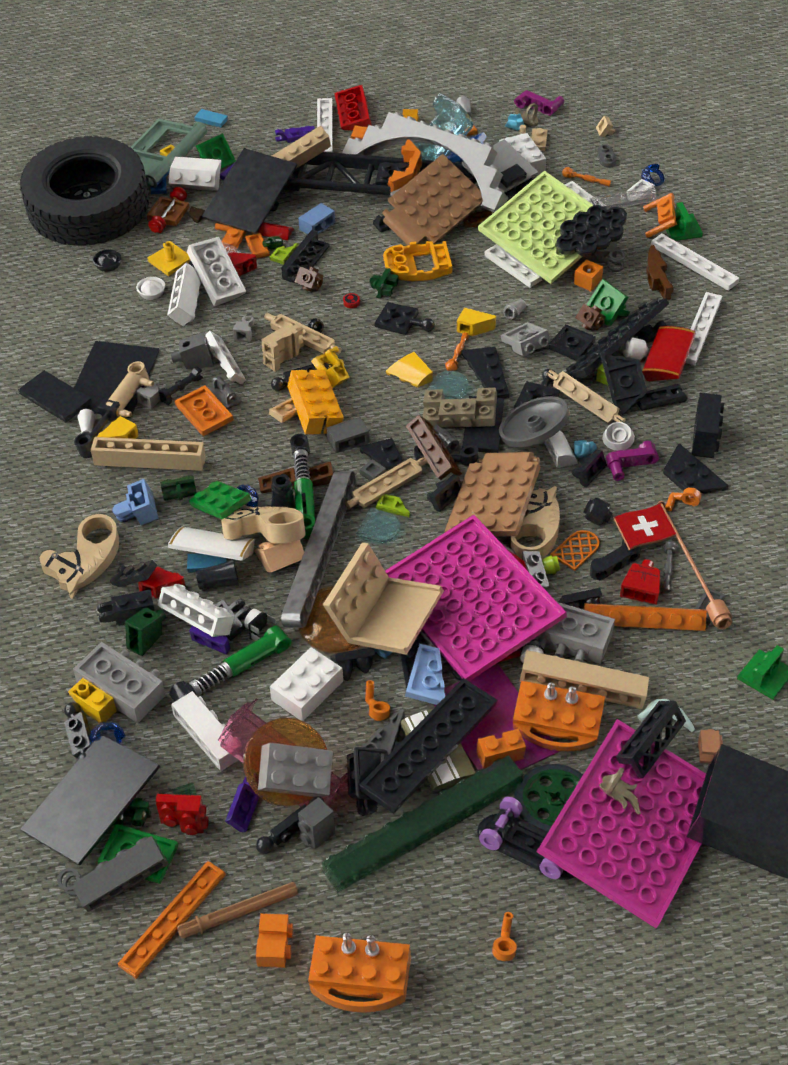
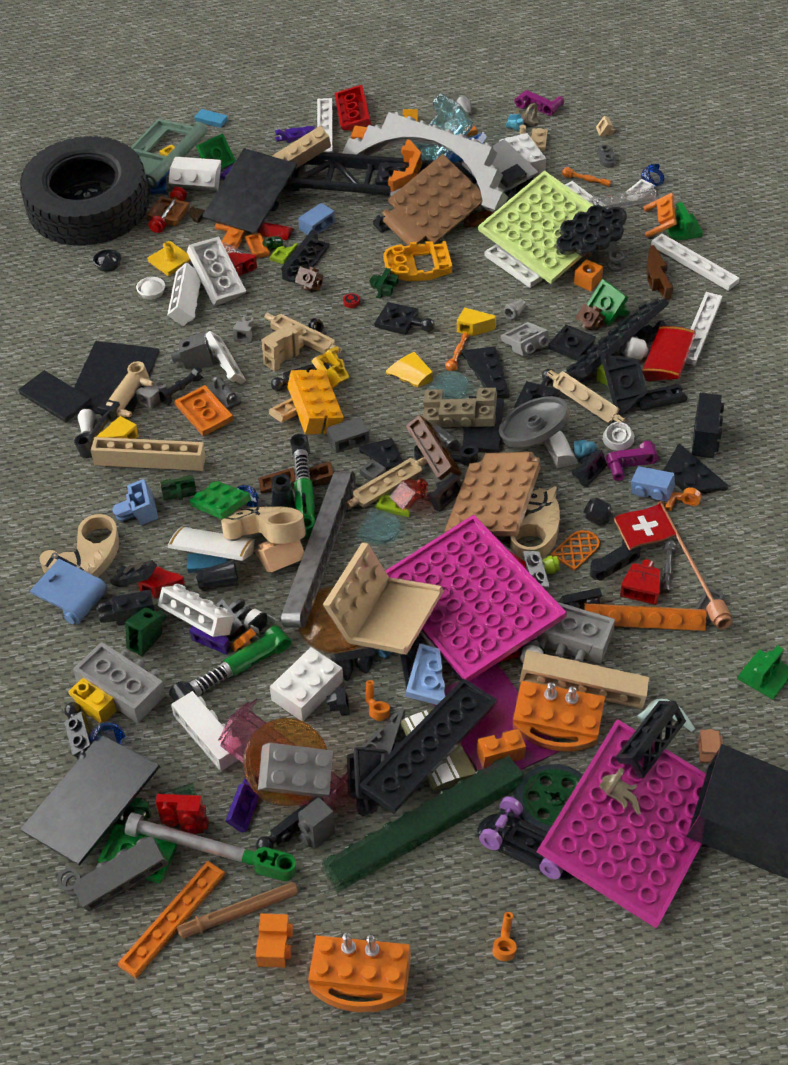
(70, 590): none -> medium blue door
(136, 825): none -> piece
(243, 640): none -> orange plate
(339, 701): none -> black tile
(409, 492): none -> clear red brick
(653, 483): none -> medium blue piece

